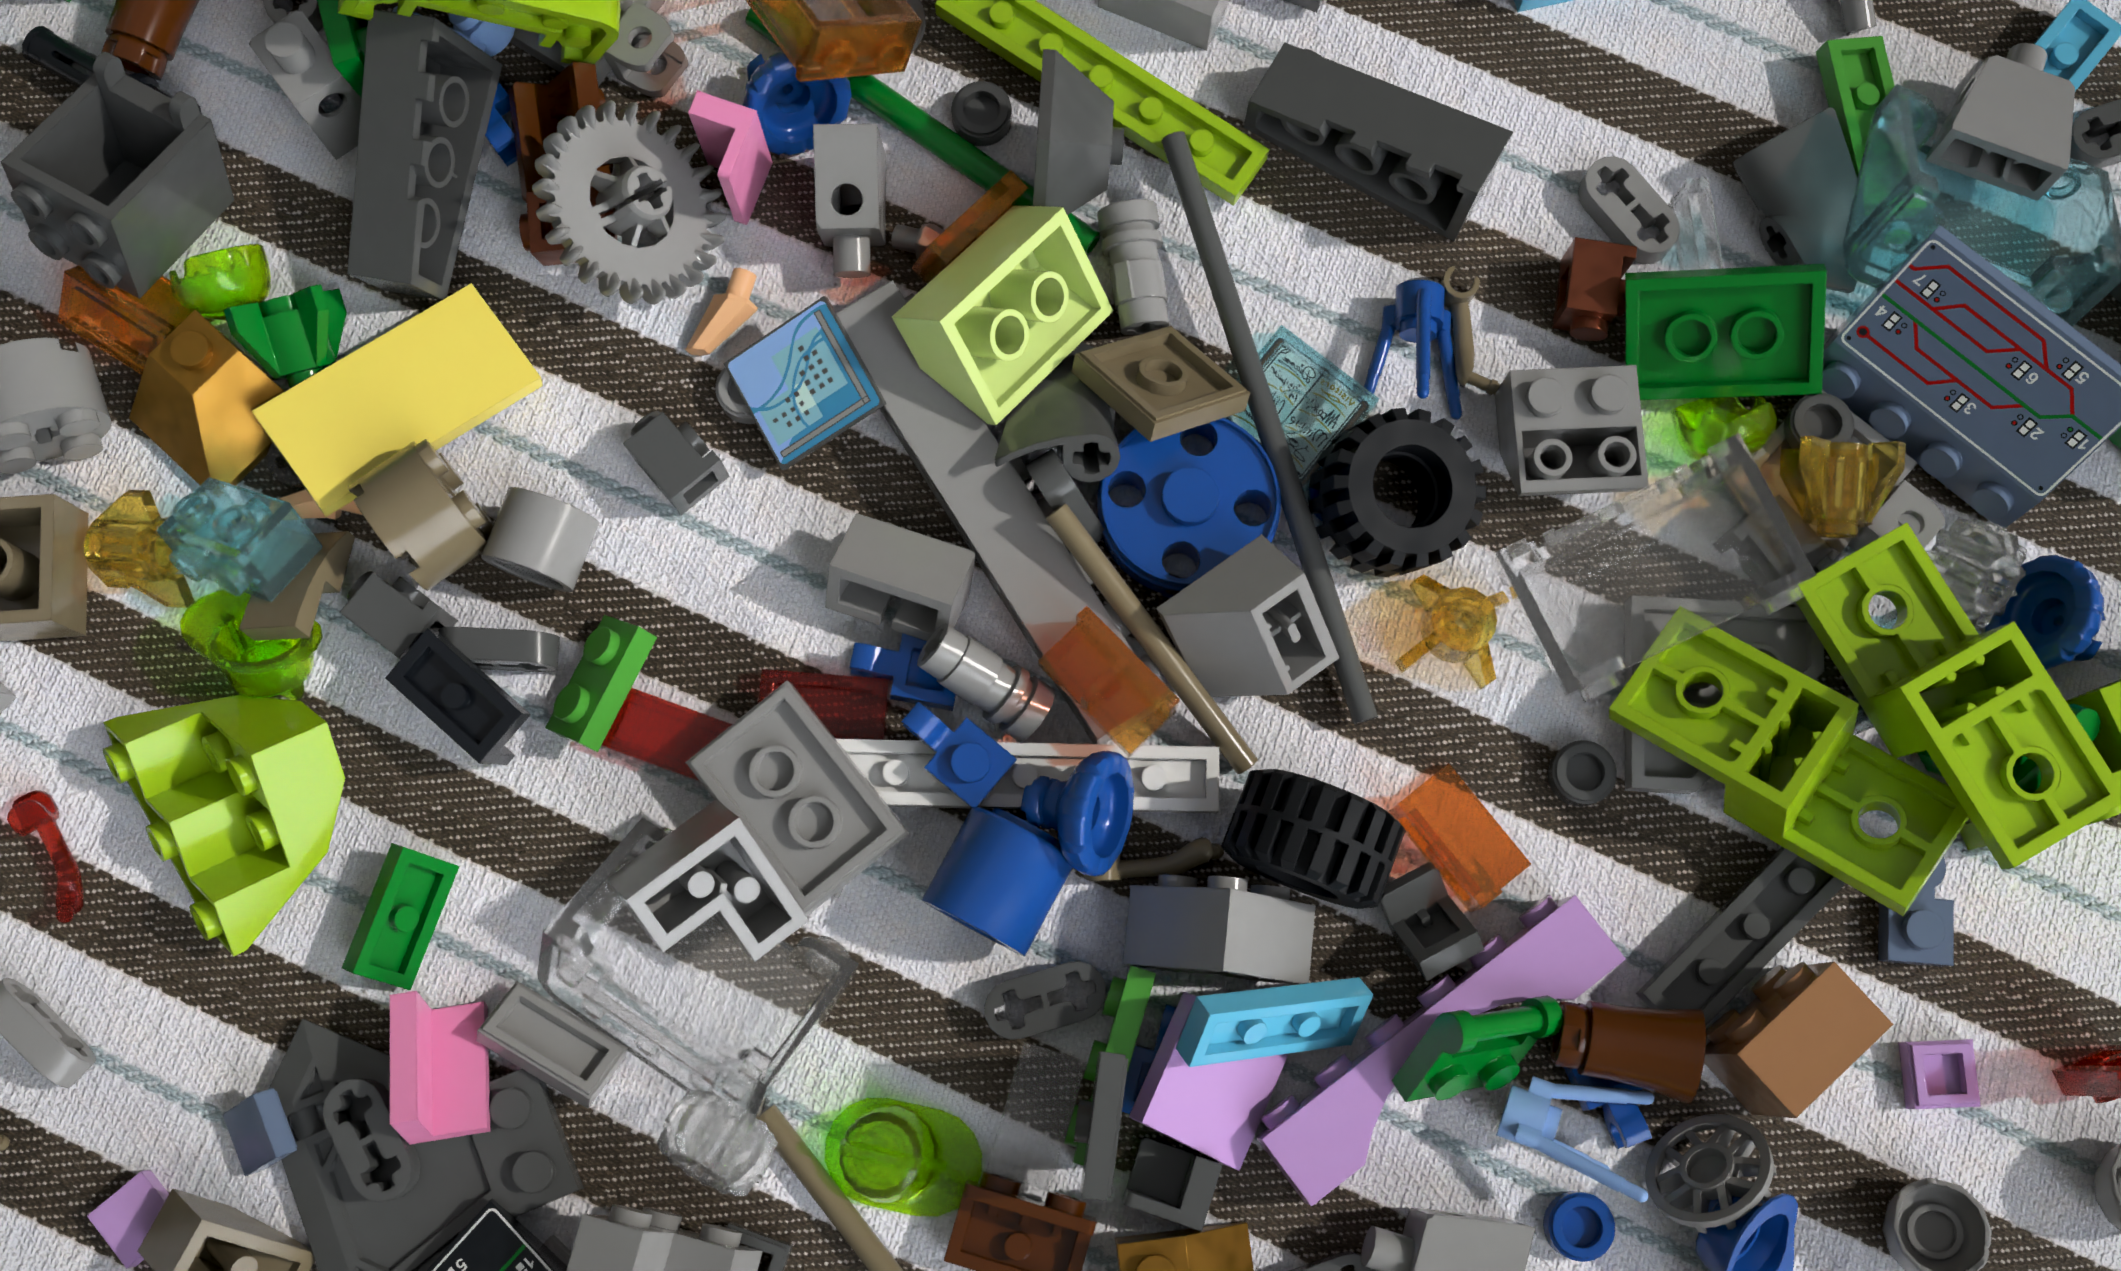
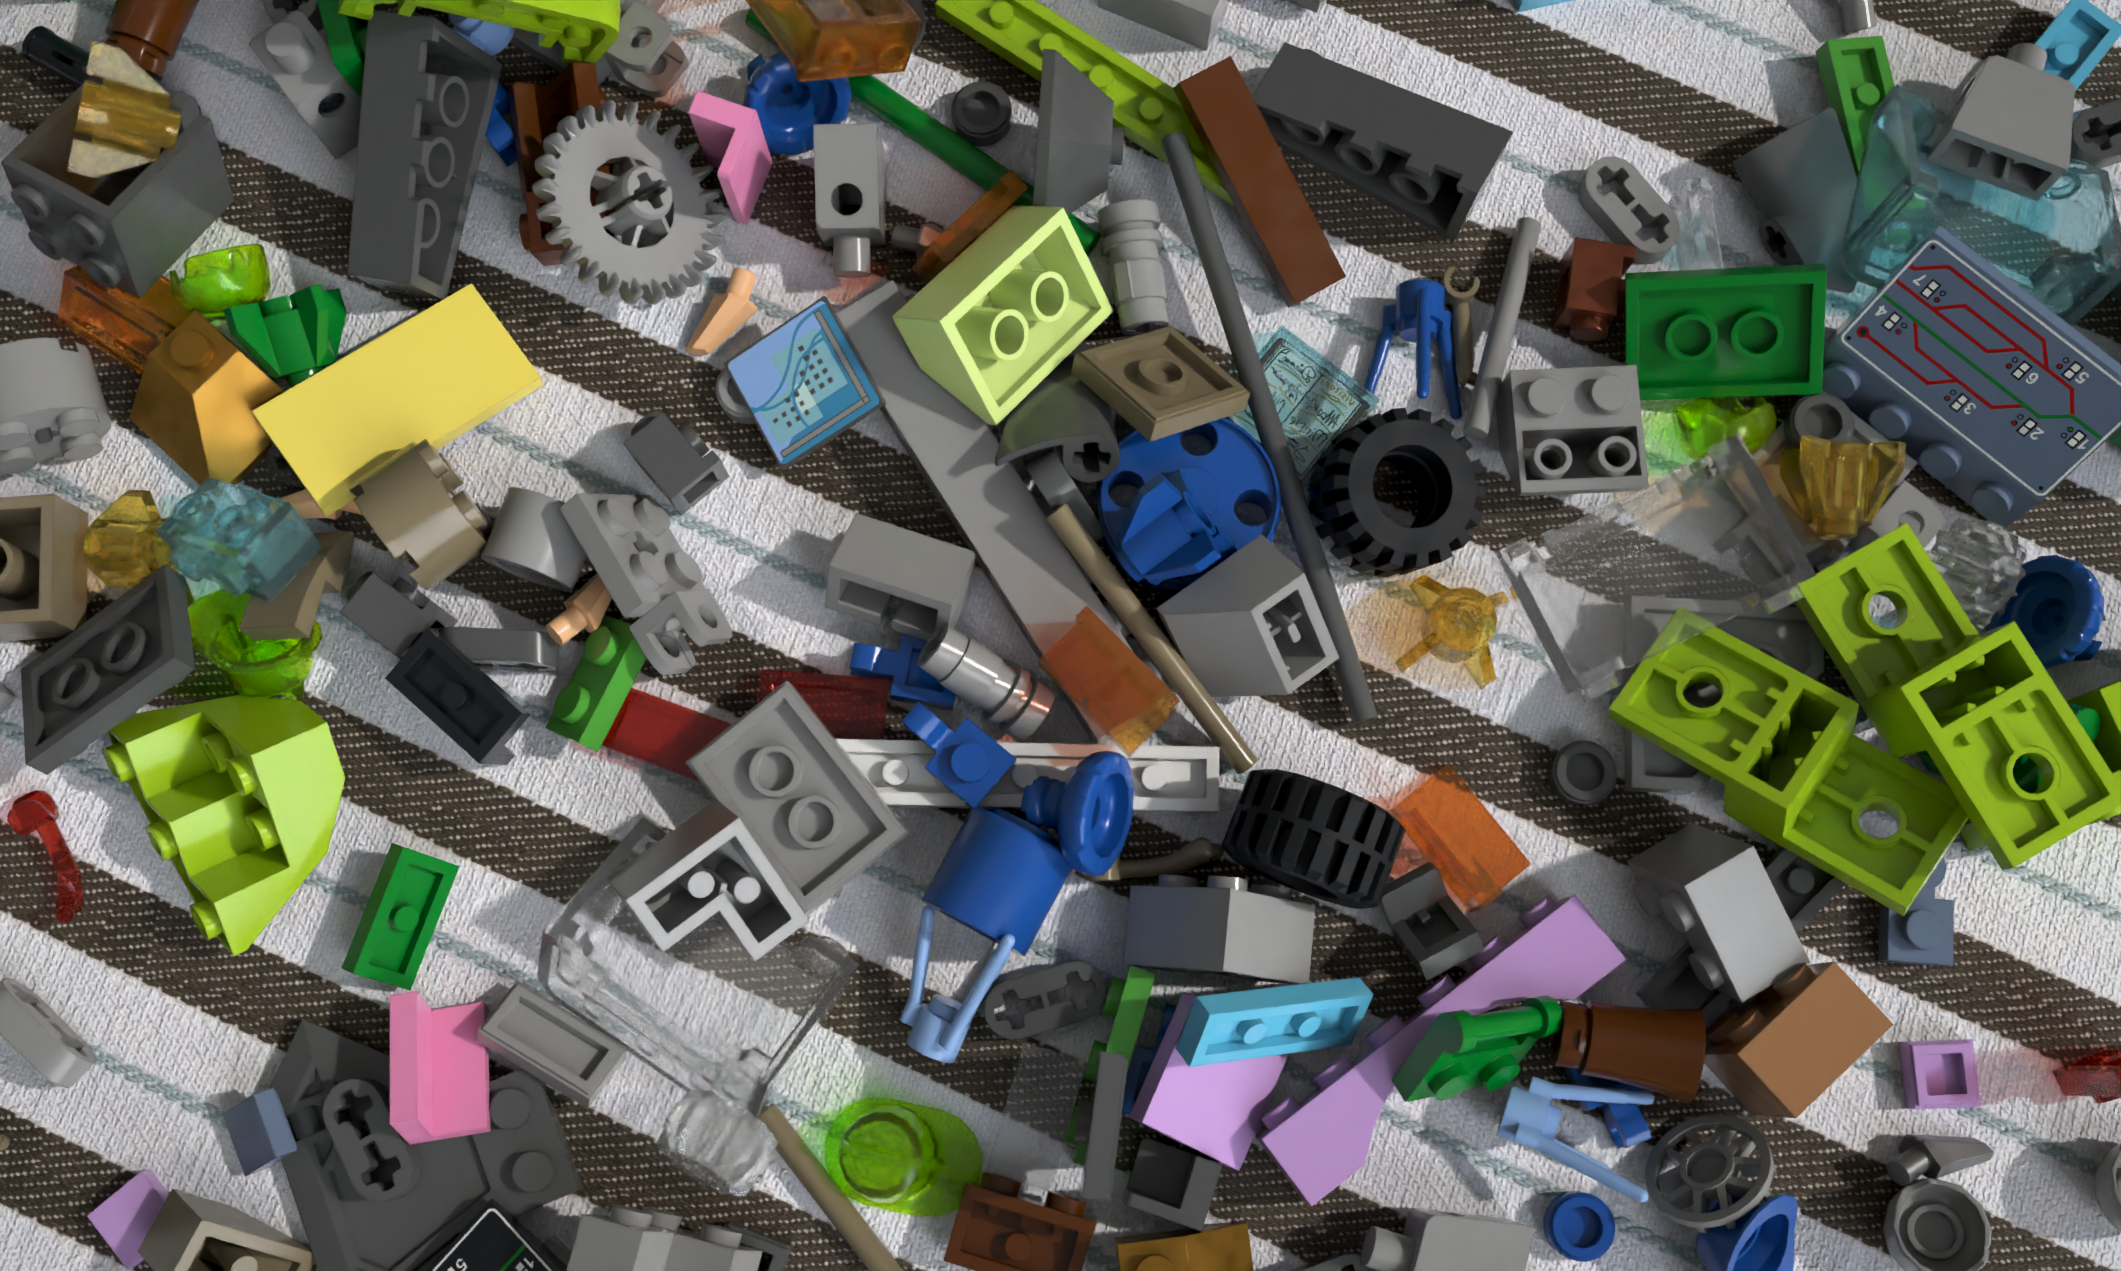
(106, 670): none -> dark grey plate
(123, 115): none -> clear yellow brick
(583, 611): none -> light nougat bar
(648, 576): none -> light grey plate
(944, 1023): none -> light blue plant
(1169, 533): none -> blue brick
(1259, 181): none -> reddish brown tile
(1501, 329): none -> light grey bar
(1724, 906): none -> light grey brick
(1935, 1157): none -> flat silver bar

